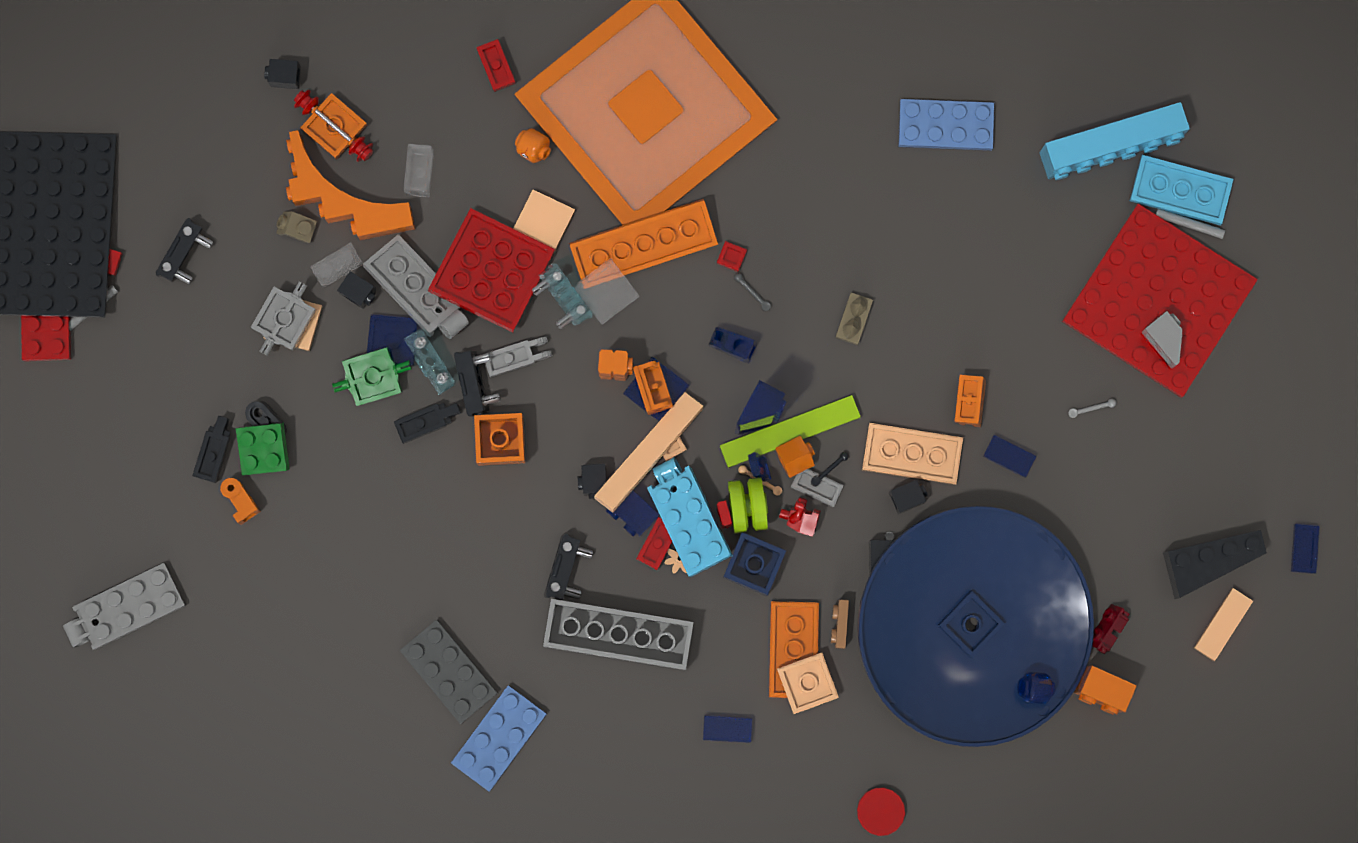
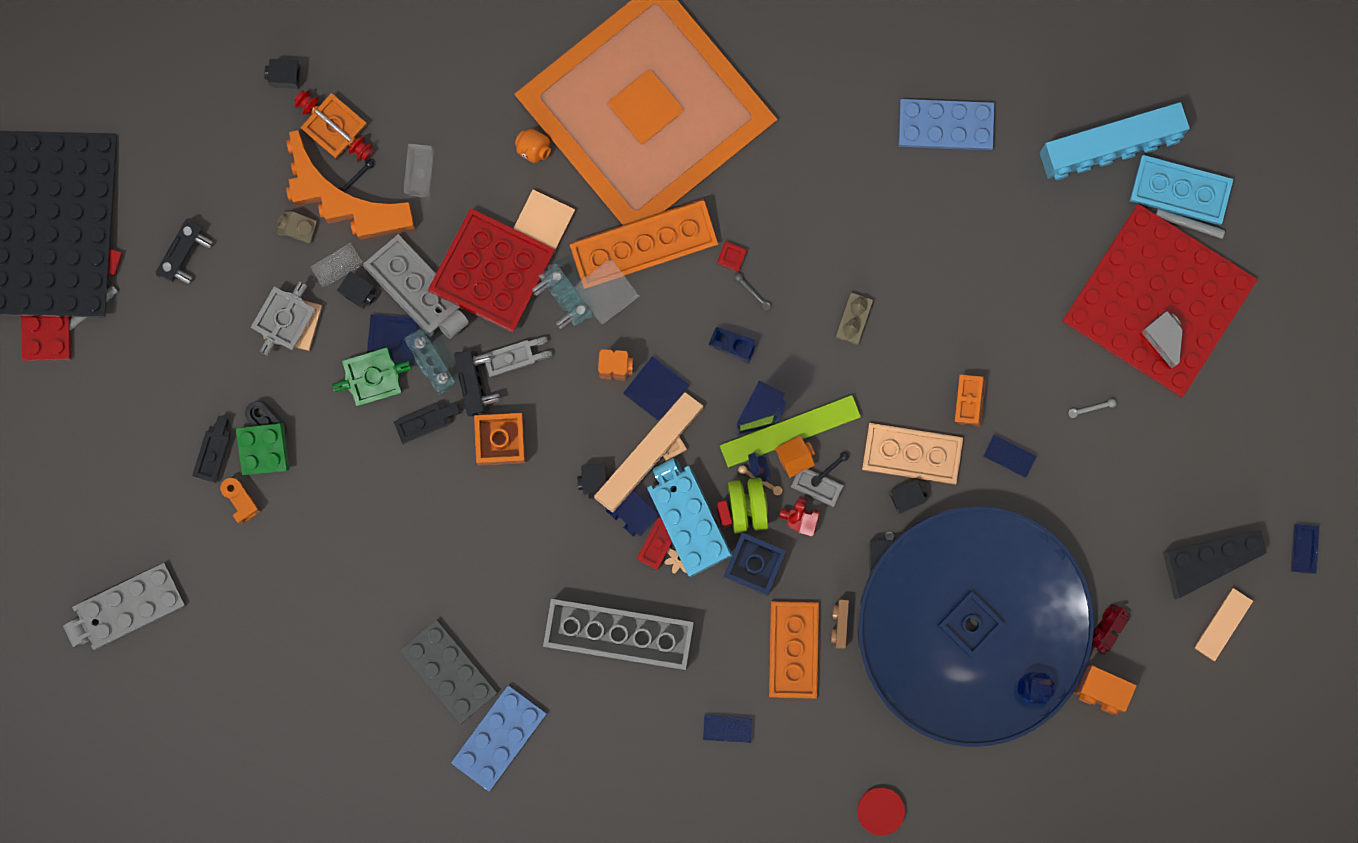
(368, 165): none -> black hinge
(495, 65): red plate -> none
(562, 568): black piece -> none
(652, 387): orange hinge -> none
(807, 683): light nougat tile -> none

